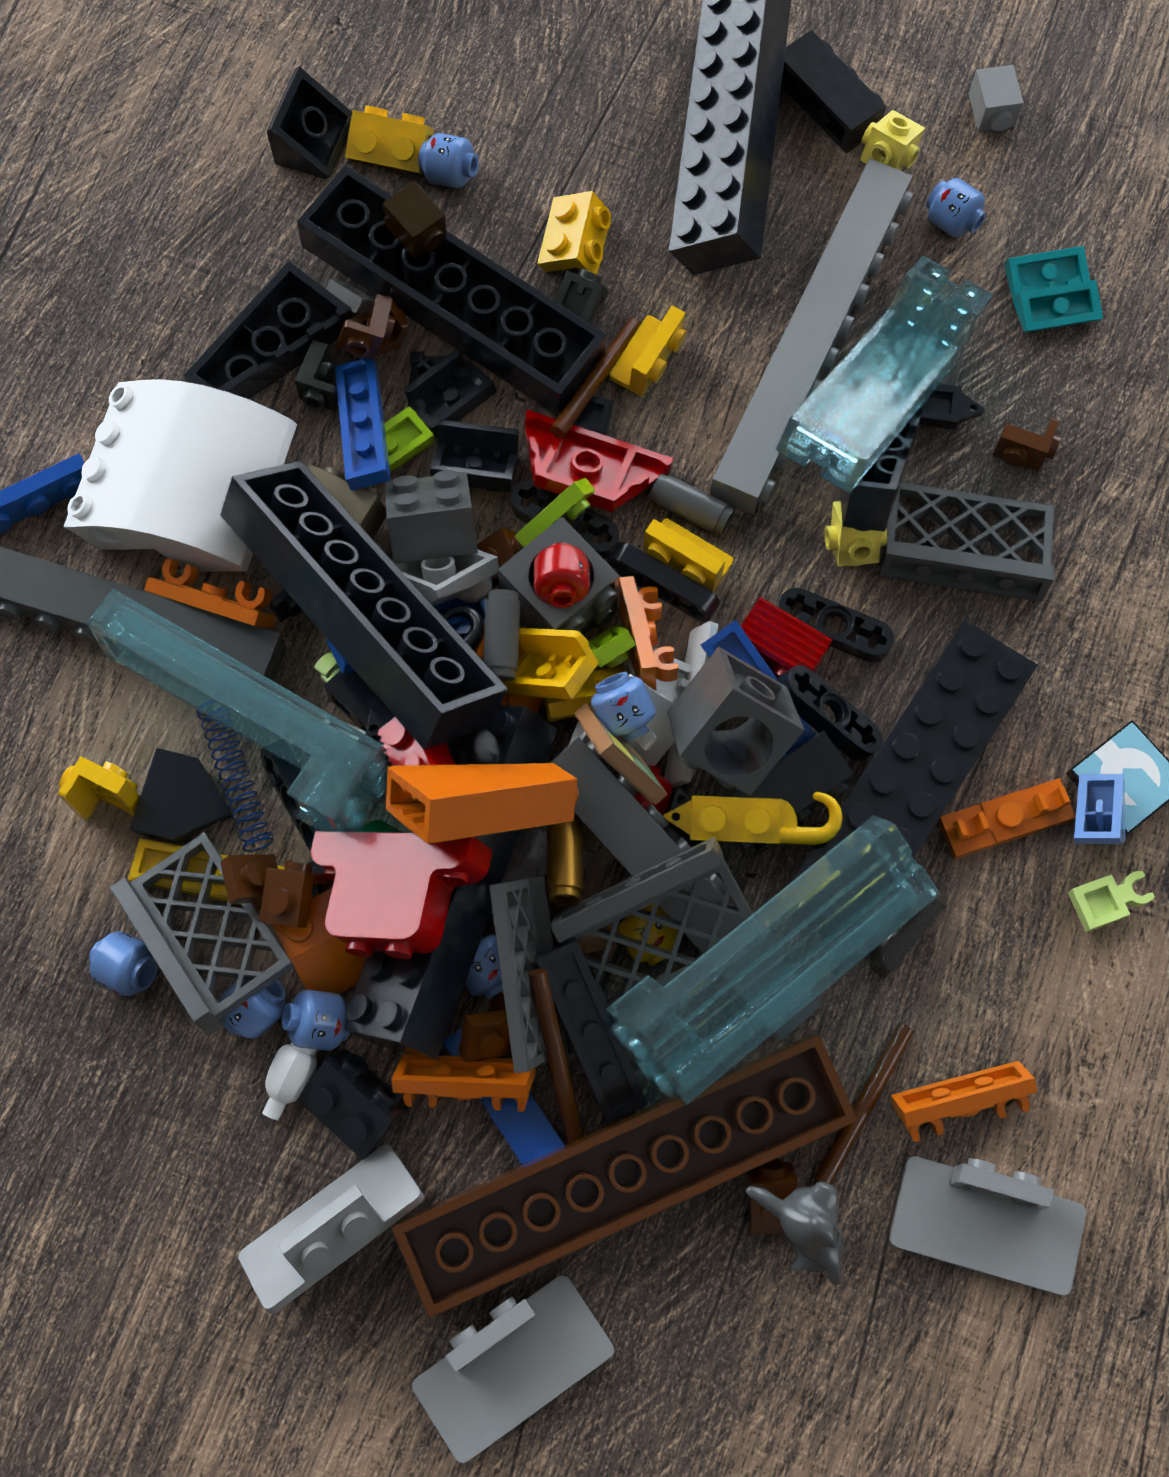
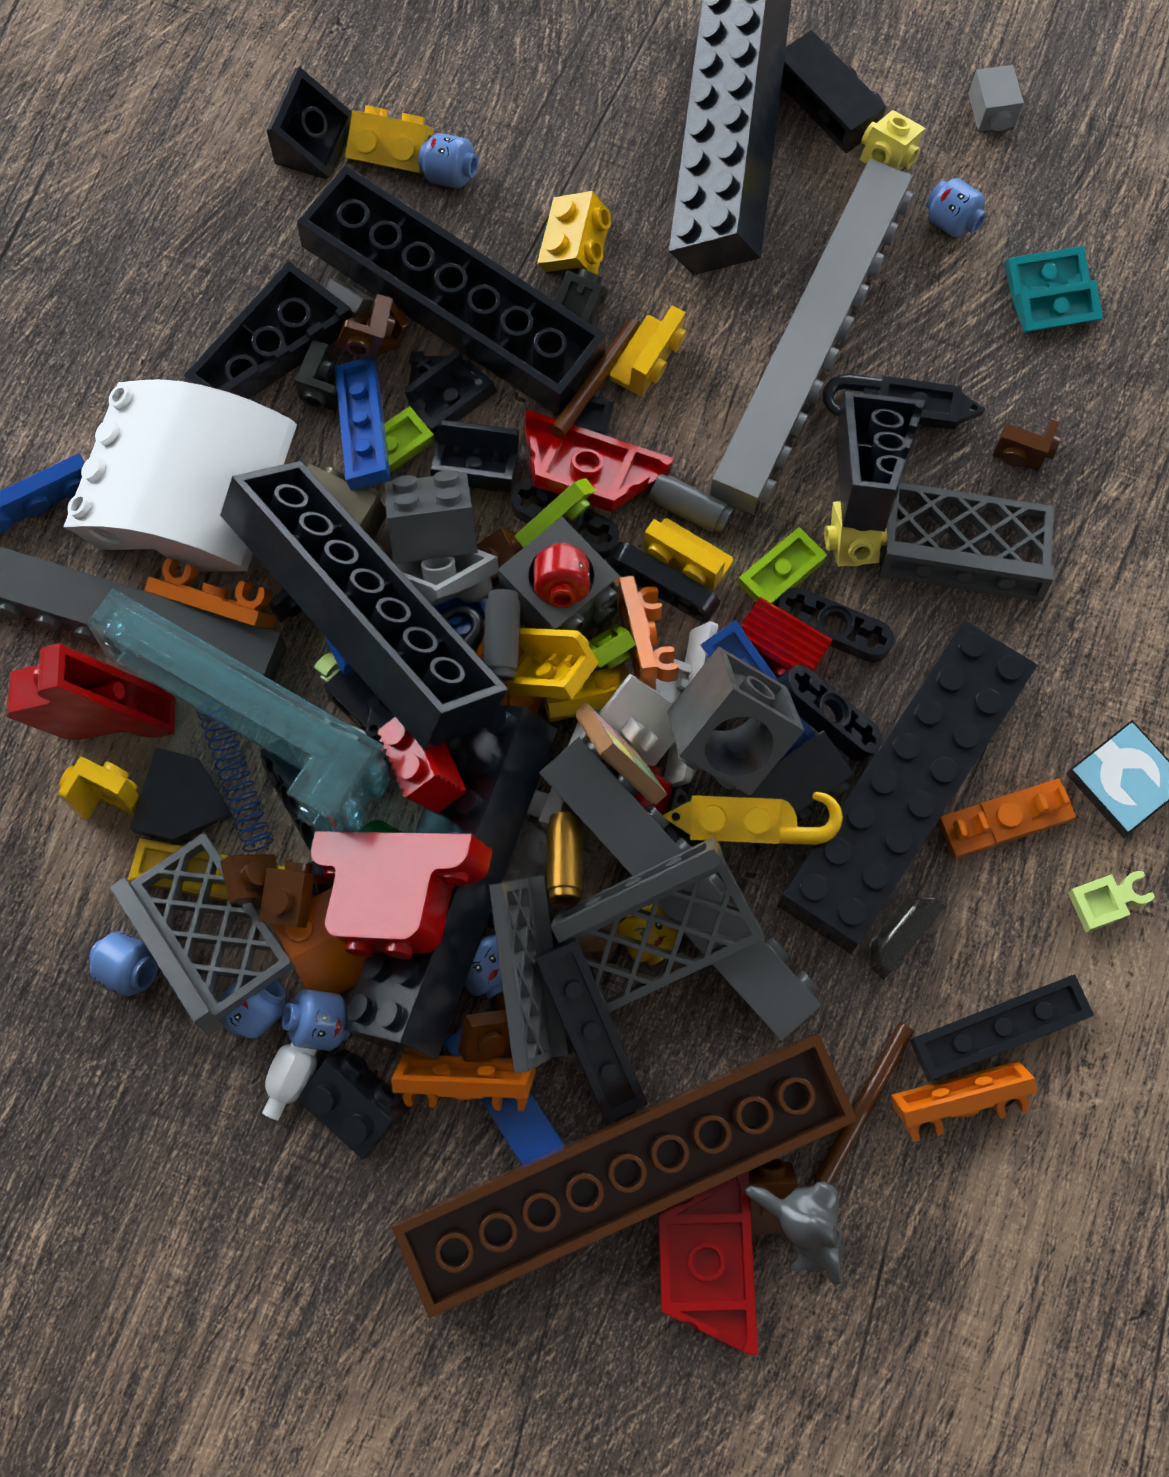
(87, 698): none -> red brick
(329, 1228): light grey bracket -> none
(415, 220): dark brown brick -> none
(479, 798): orange slope -> none
(511, 1367): light grey bracket -> none
(555, 1054): reddish brown bar -> none
(623, 705): medium blue head -> none
(710, 1264): none -> red wing
(772, 962): clear light blue brick -> none
(783, 567): none -> lime plate
(885, 376): clear light blue brick -> none
(989, 1223): light grey bracket -> none
(1001, 1028): none -> black plate
(1100, 809): medium blue slope -> none

